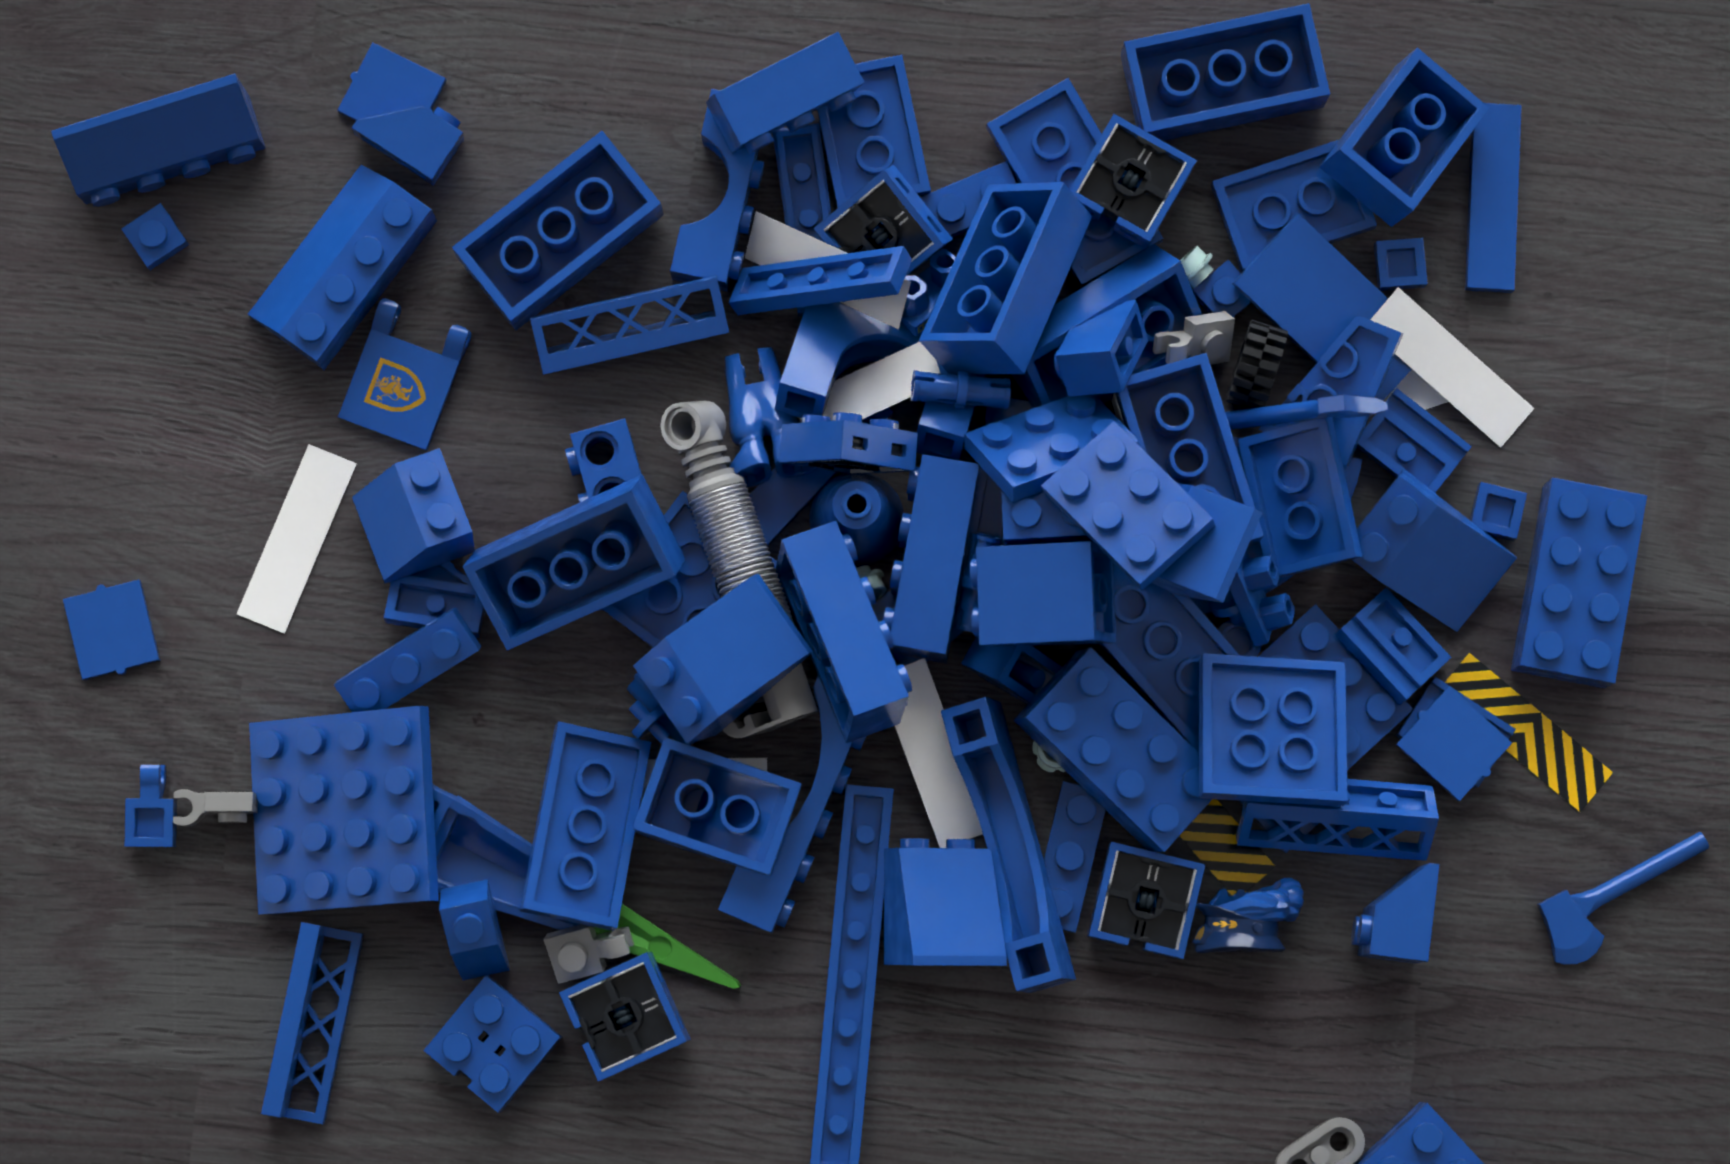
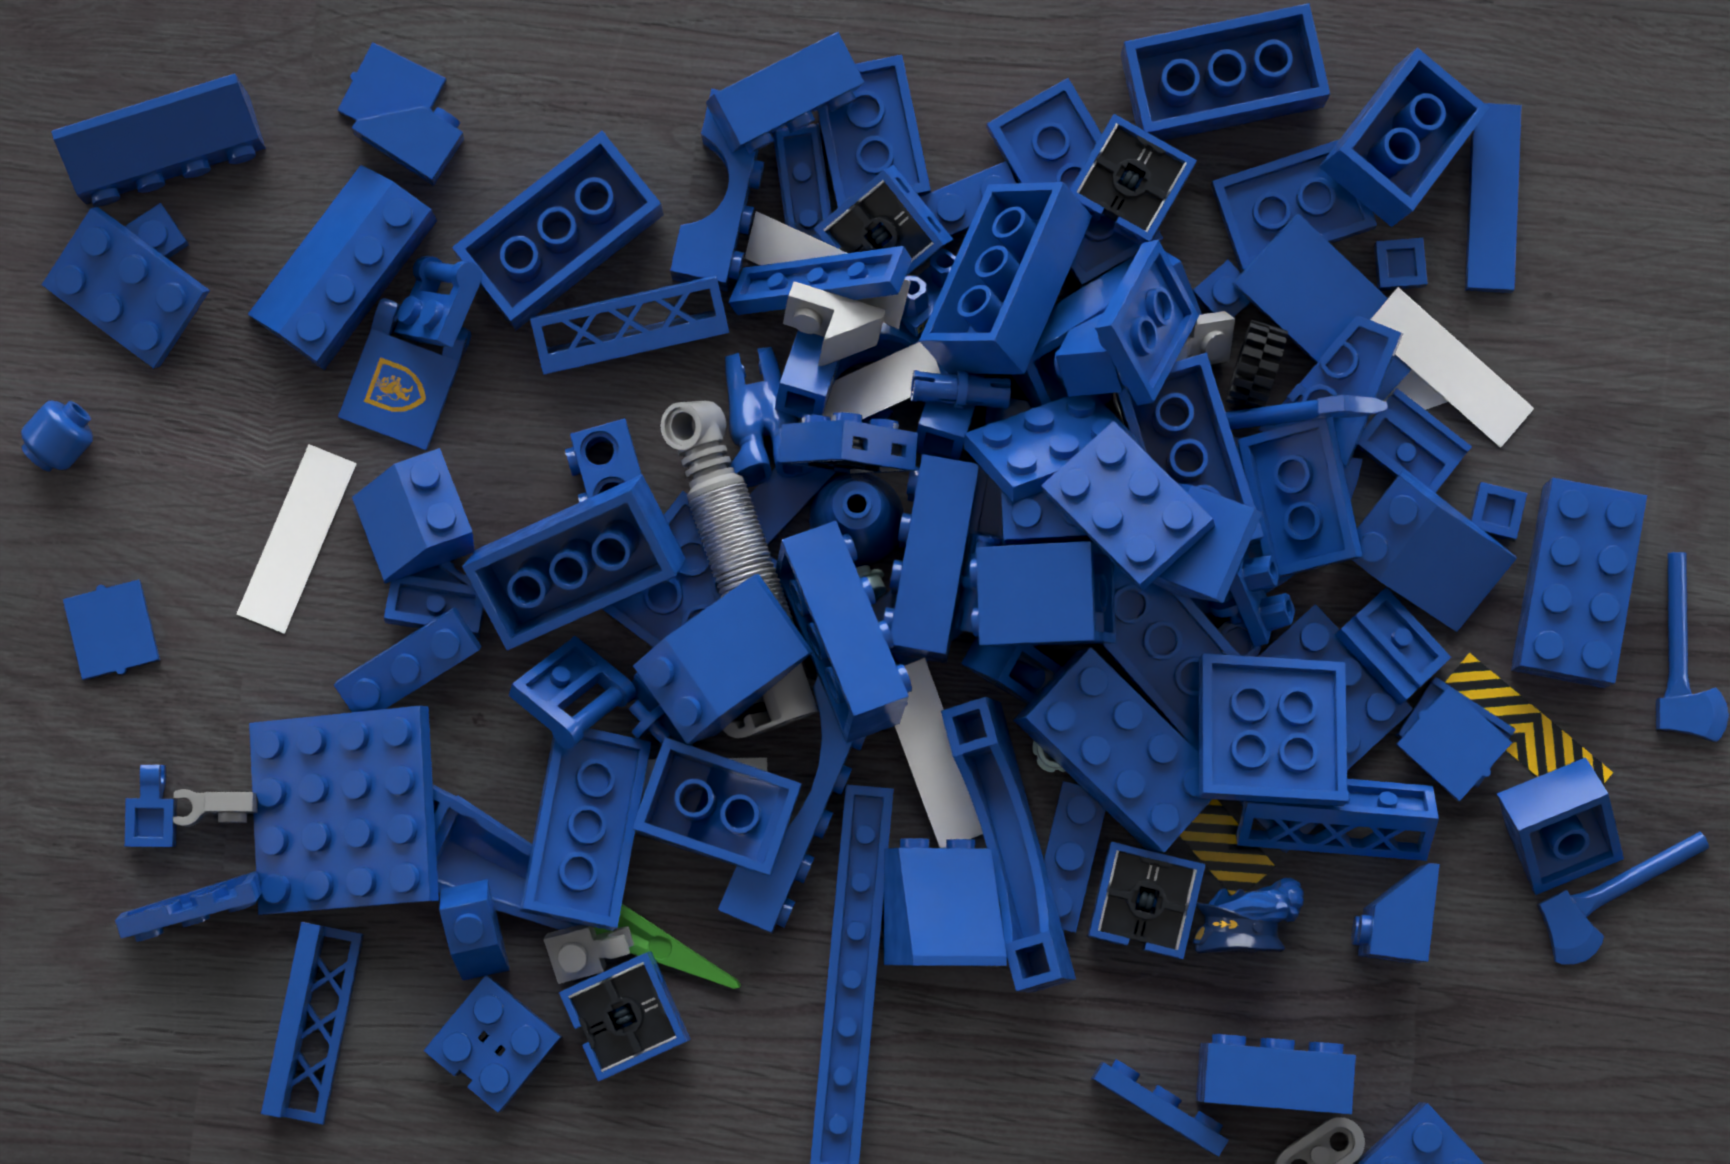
(57, 435): none -> blue head
(125, 287): none -> blue plate
(190, 907): none -> blue wing
(436, 316): none -> blue plate
(561, 681): none -> blue plate
(843, 322): none -> light grey slope
(1147, 322): none -> blue plate
(1161, 1106): none -> blue plate
(1196, 266): light aqua plate -> none
(1276, 1074): none -> blue brick
(1561, 825): none -> blue slope
(1680, 710): none -> blue piece

